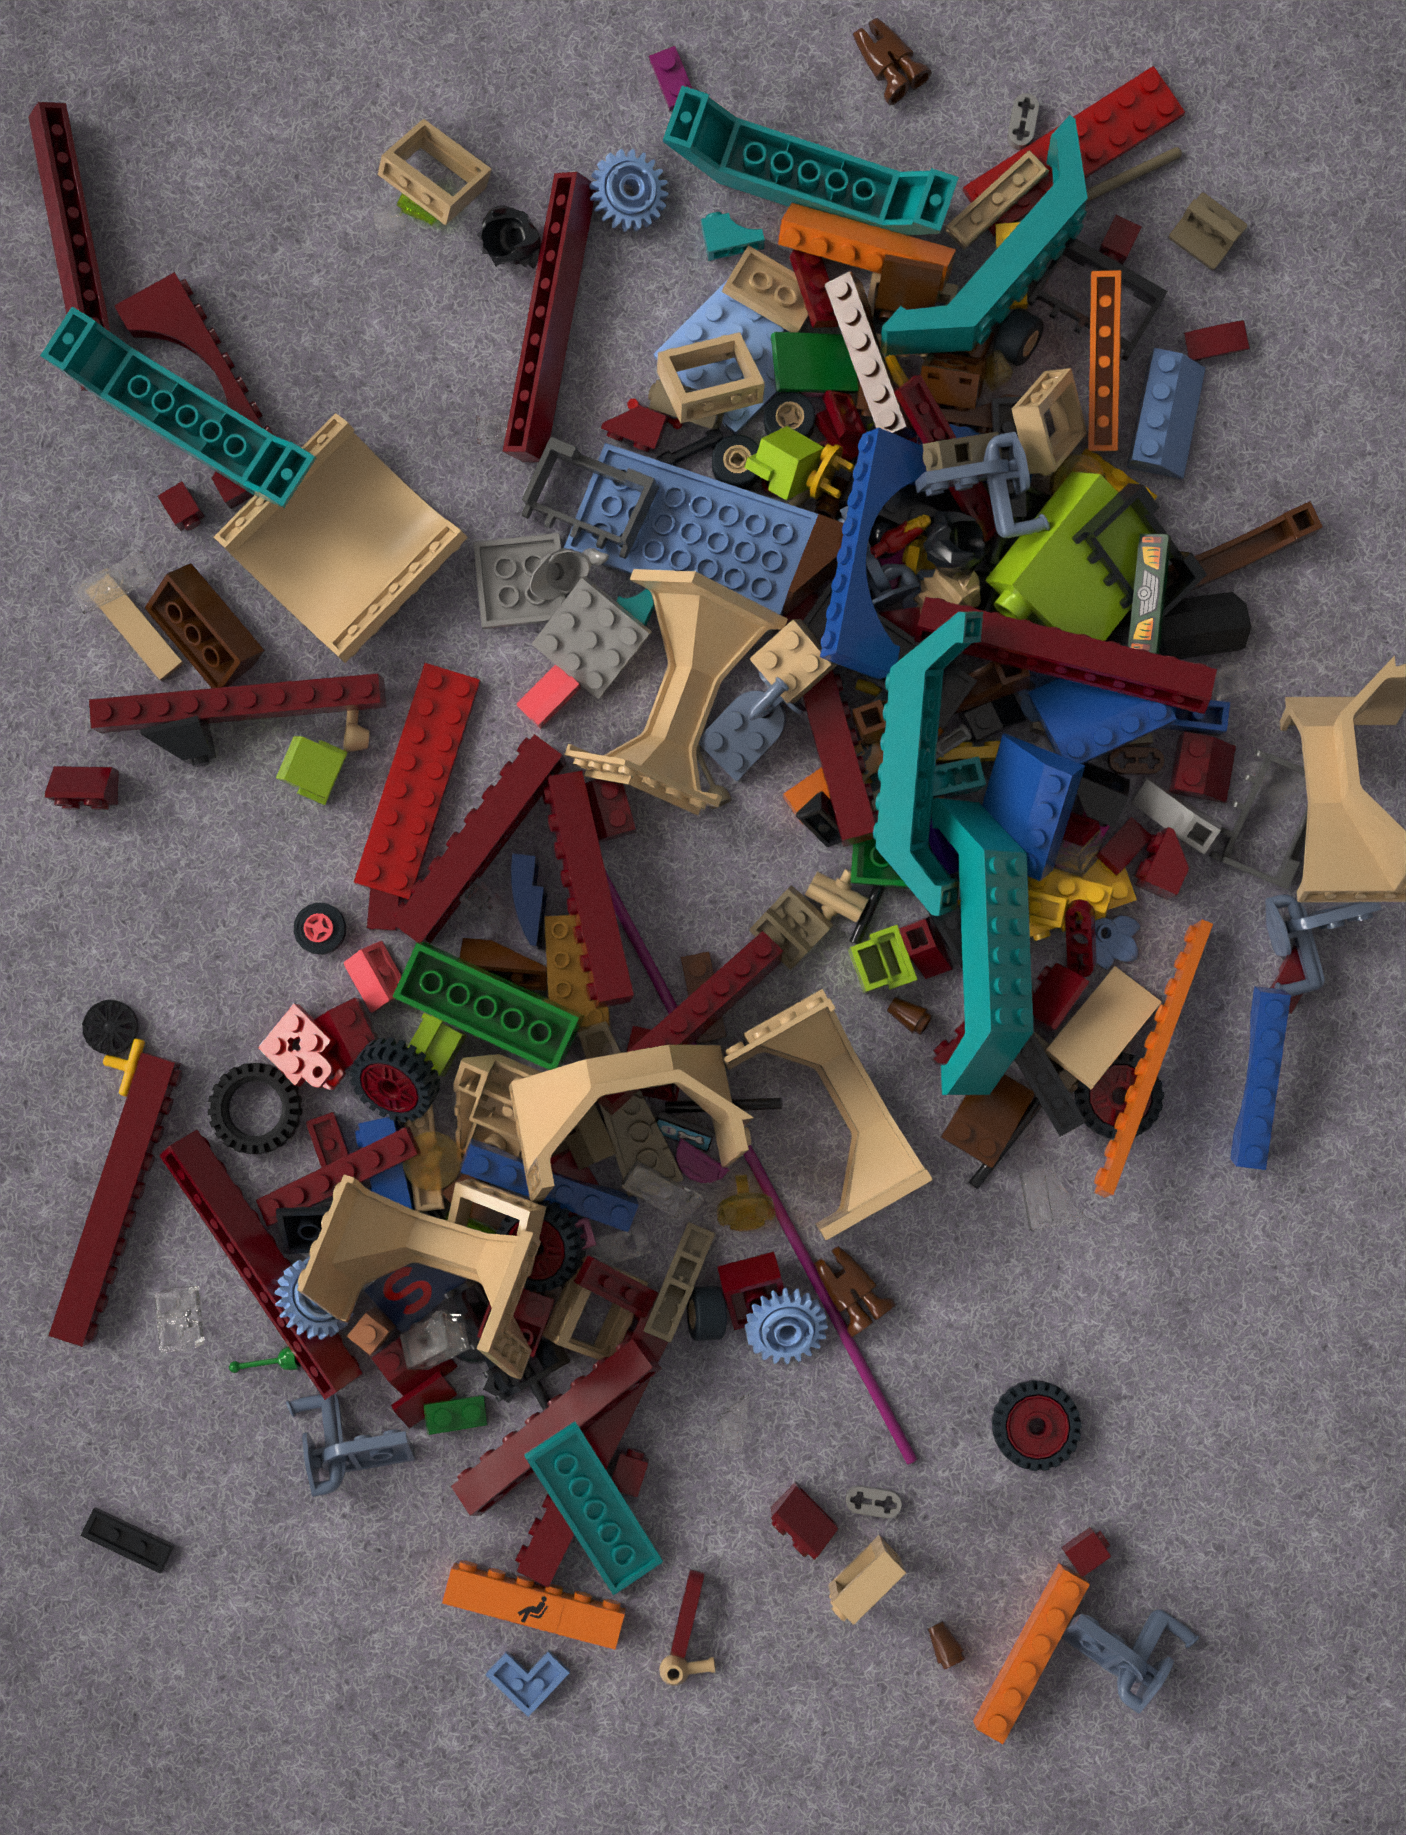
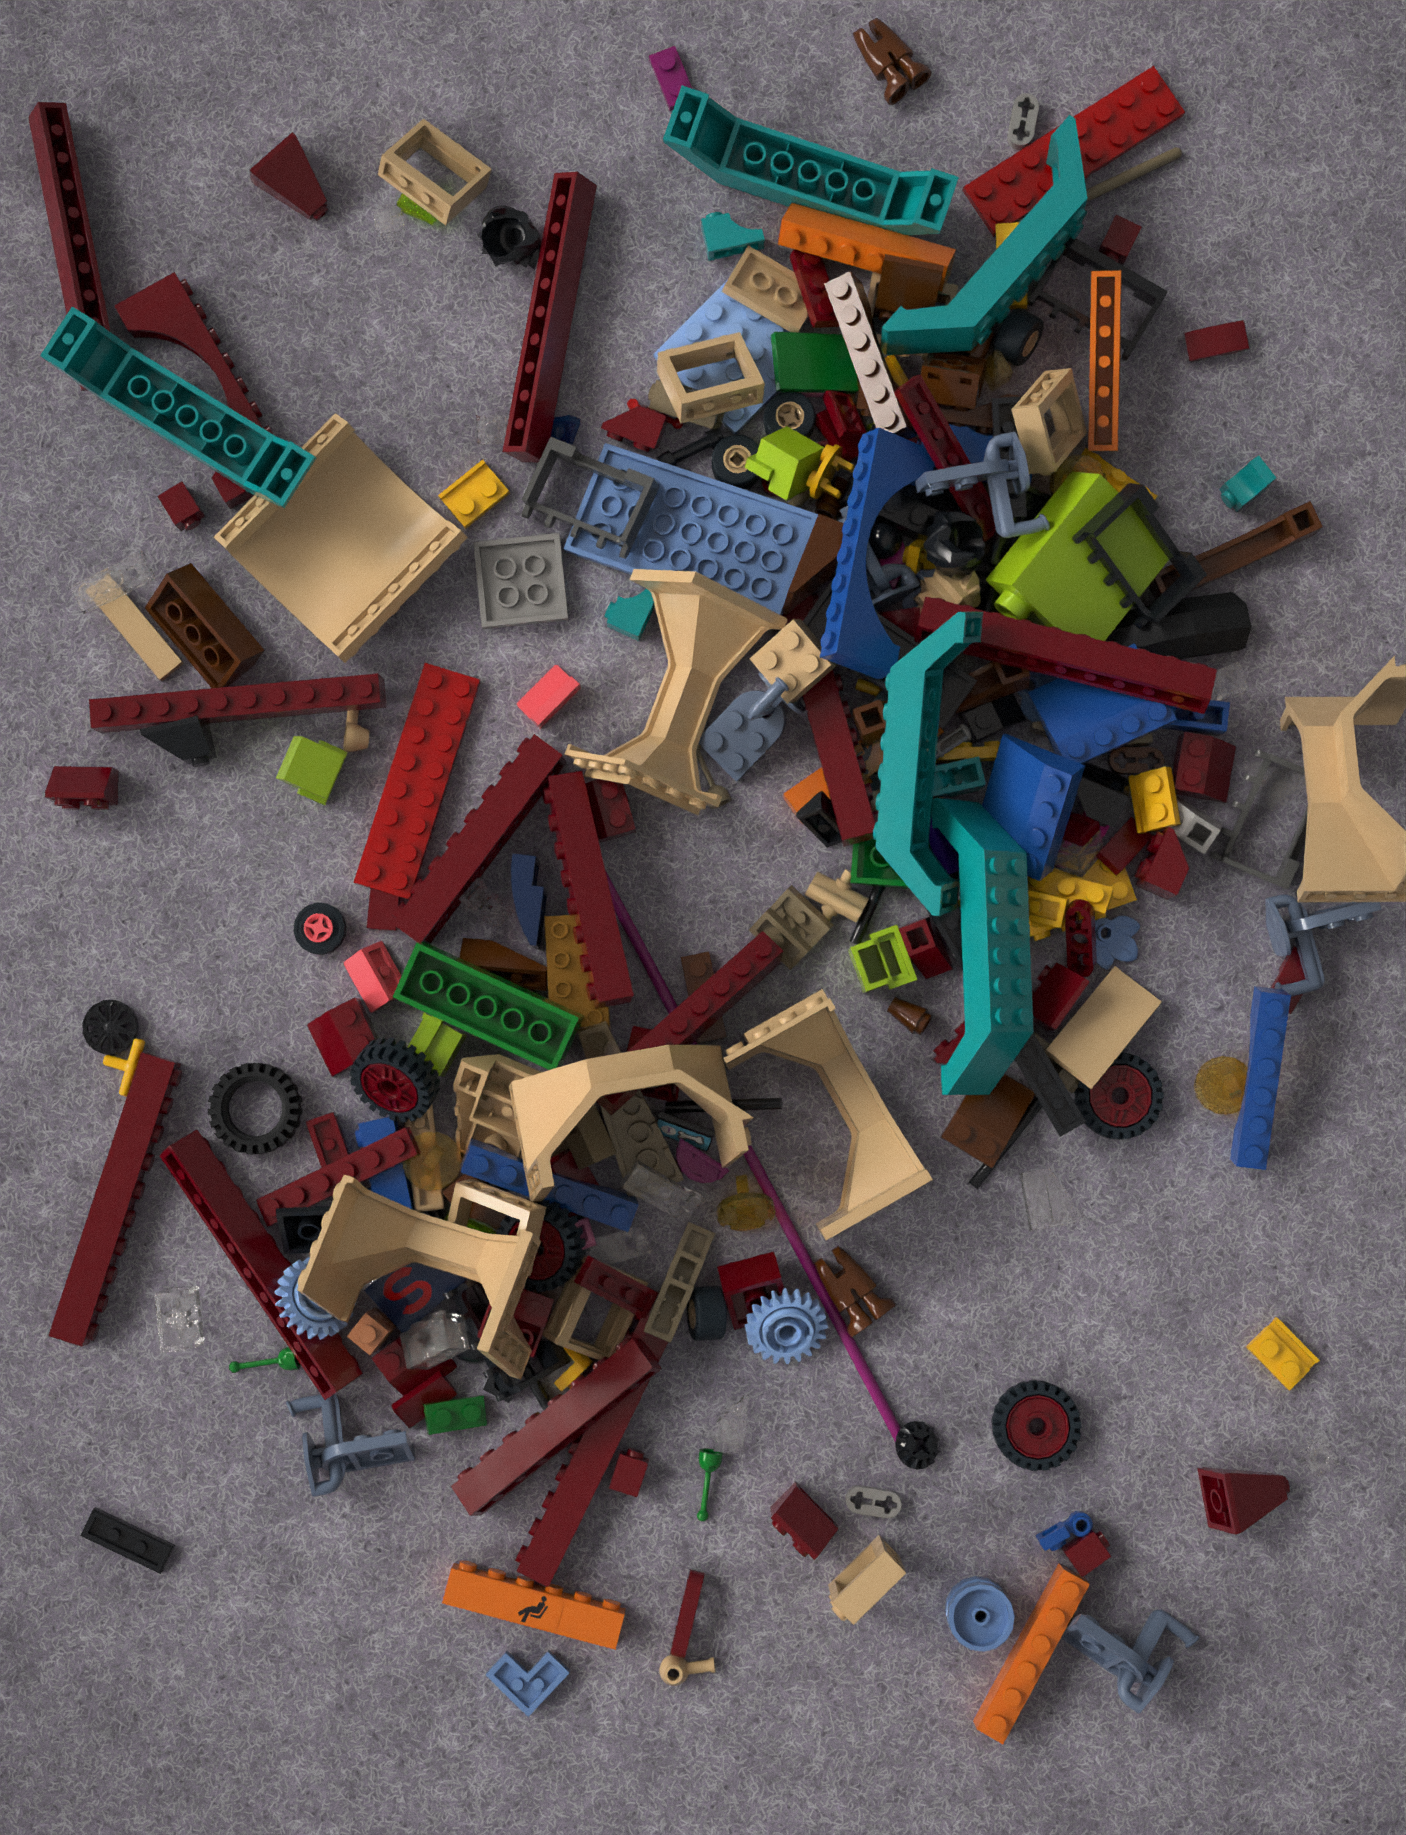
(290, 179): none -> dark red slope
(312, 1061): plate -> none
(474, 494): none -> yellow plate
(562, 571): light grey hair -> none
(565, 428): none -> clear blue slope
(580, 1363): none -> yellow plate
(591, 637): light grey plate -> none
(593, 1508): teal plate -> none
(643, 180): light blue gear -> none
(709, 1462): none -> green hinge
(900, 536): red piece -> none
(906, 1445): none -> black gear
(945, 1646): reddish brown cone -> none
(956, 451): dark tan brick -> none
(988, 1629): none -> medium blue wheel
(996, 200): tan tile -> none
(1055, 1536): none -> blue plate
(1148, 1068): orange plate -> none
(1149, 592): tile -> none
(1154, 800): none -> yellow plate
(1166, 414): medium blue slope -> none
(1207, 231): dark tan bracket -> none
(1221, 1084): none -> clear yellow tile
(1240, 1497): none -> dark red slope
(1247, 484): none -> teal arch
(1282, 1353): none -> yellow plate

